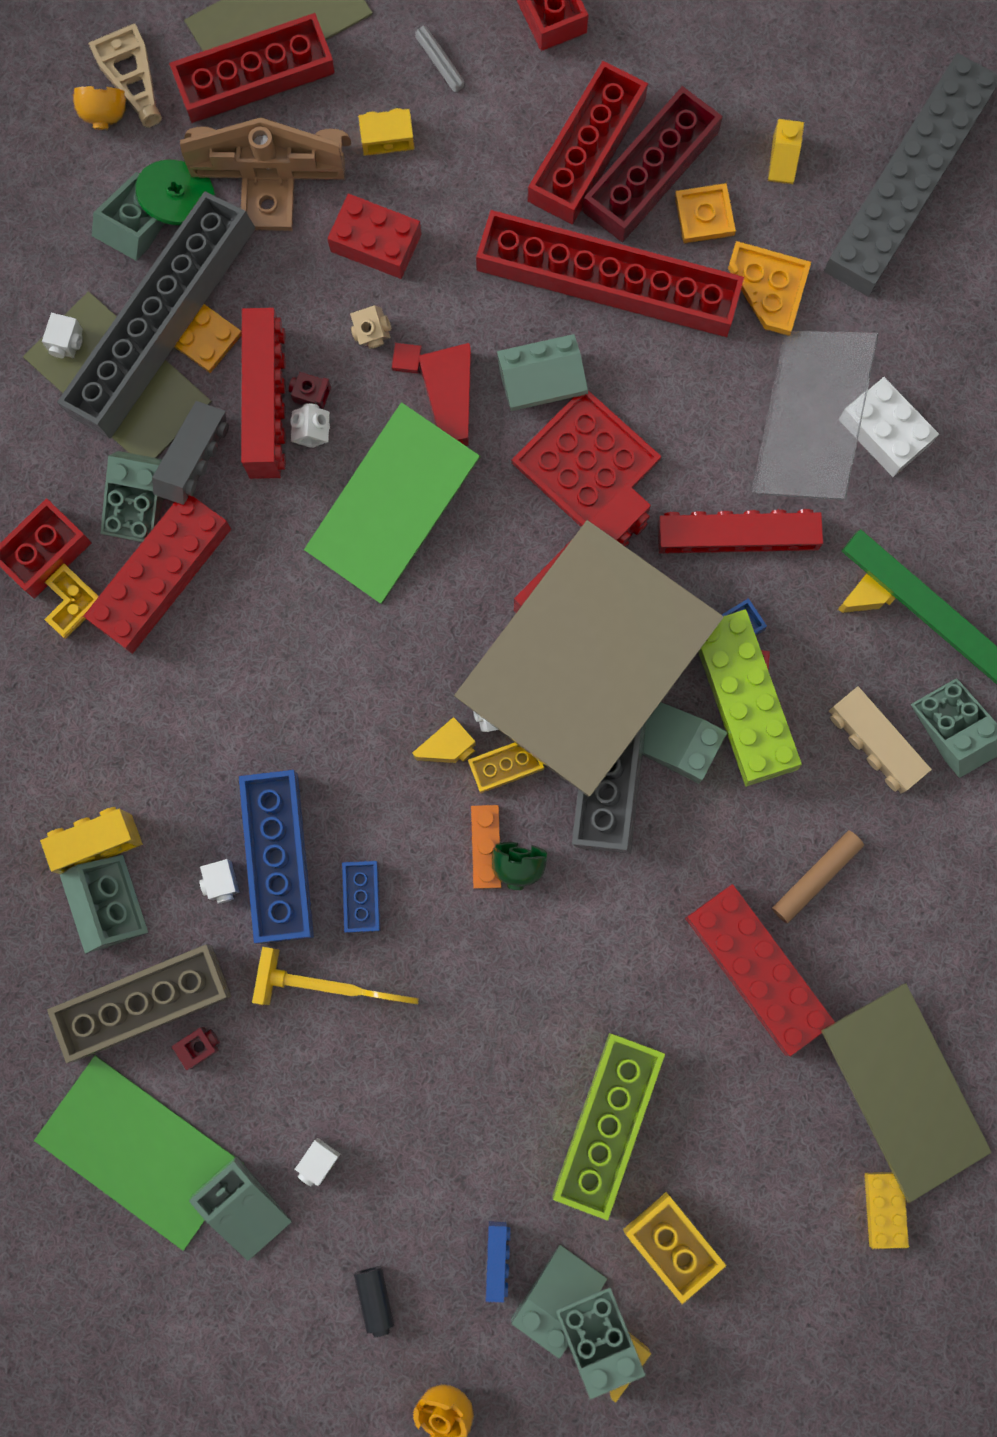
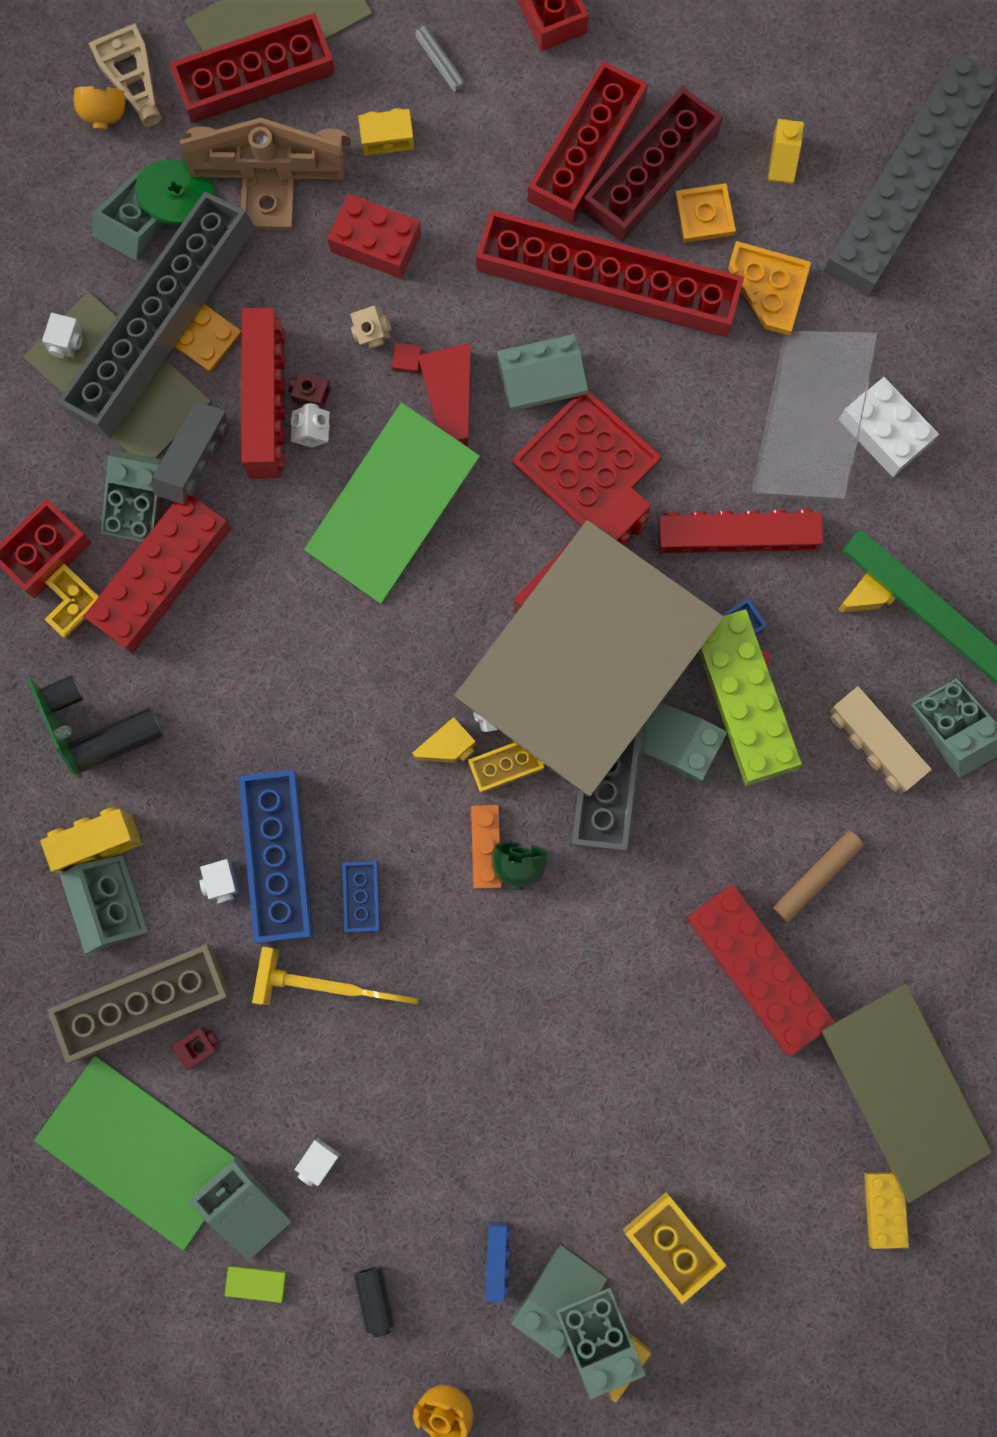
(96, 746): none -> black piece
(255, 1283): none -> lime tile
(608, 1126): lime brick -> none

